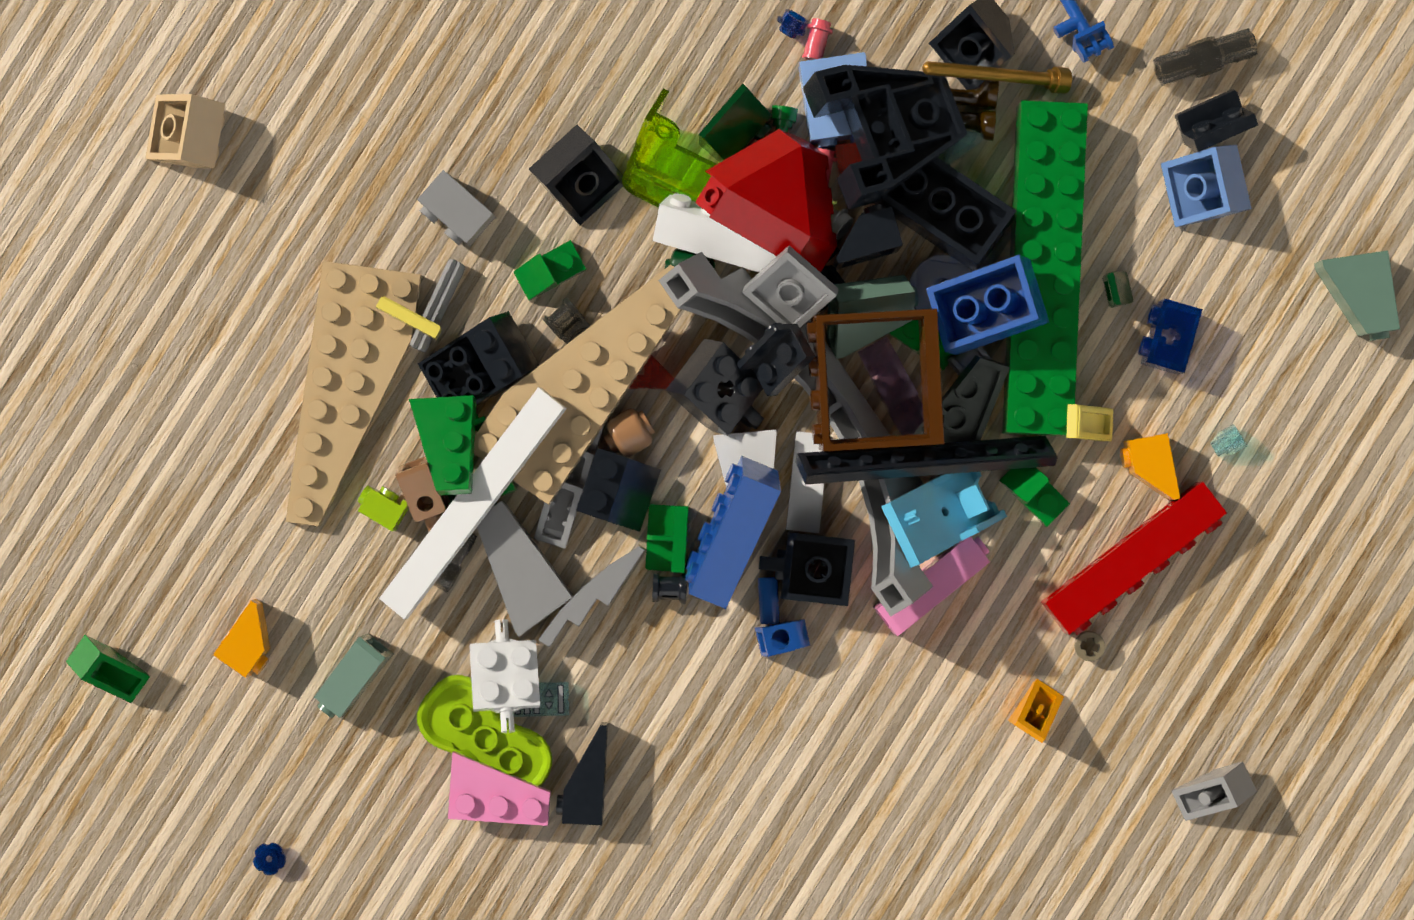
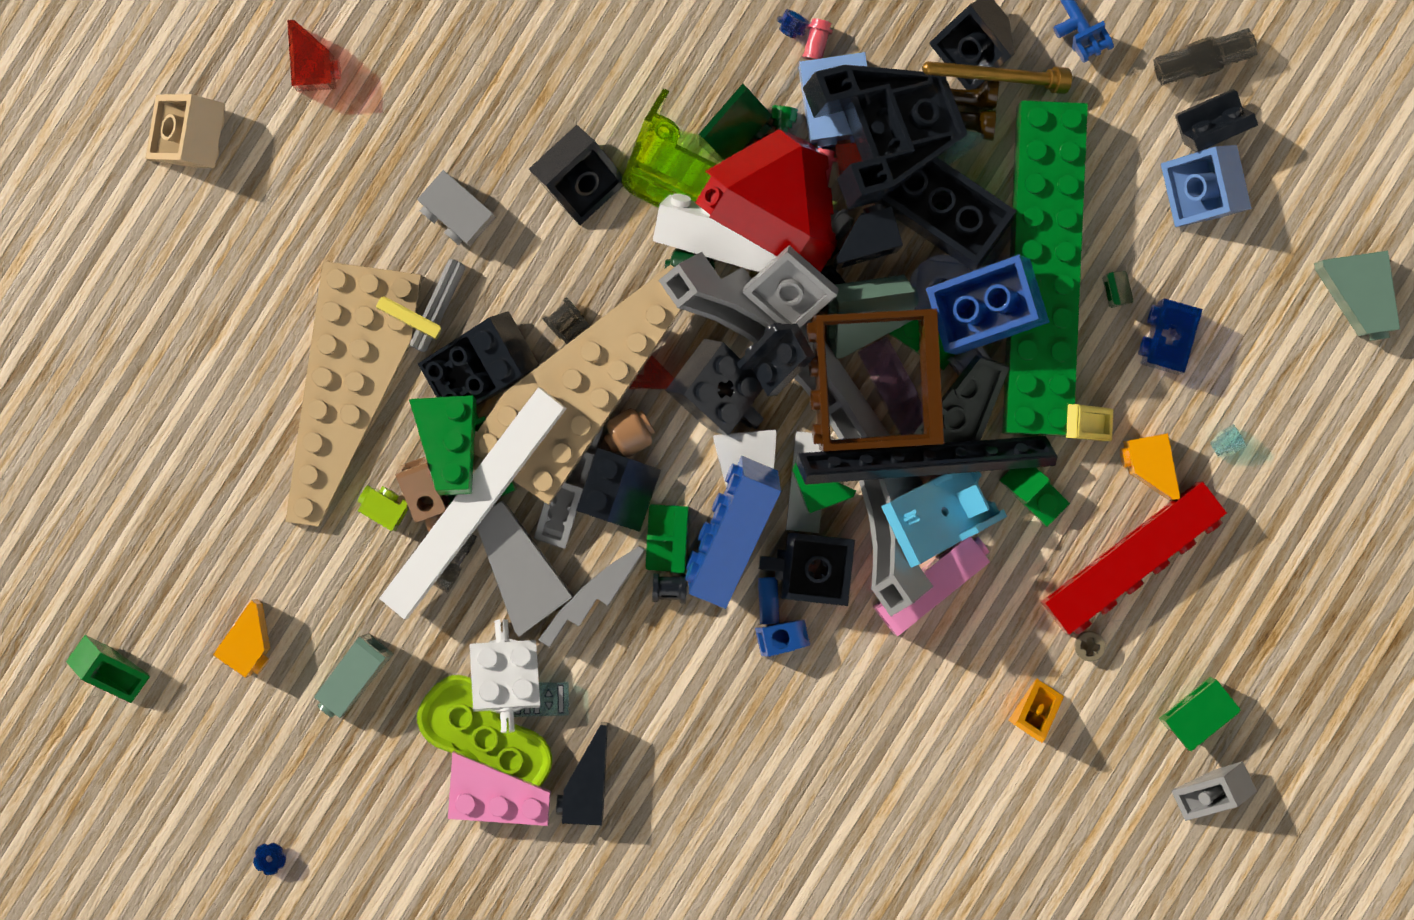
(310, 61): none -> clear red slope
(549, 270): green slope -> none
(821, 495): none -> green slope
(1200, 713): none -> green panel

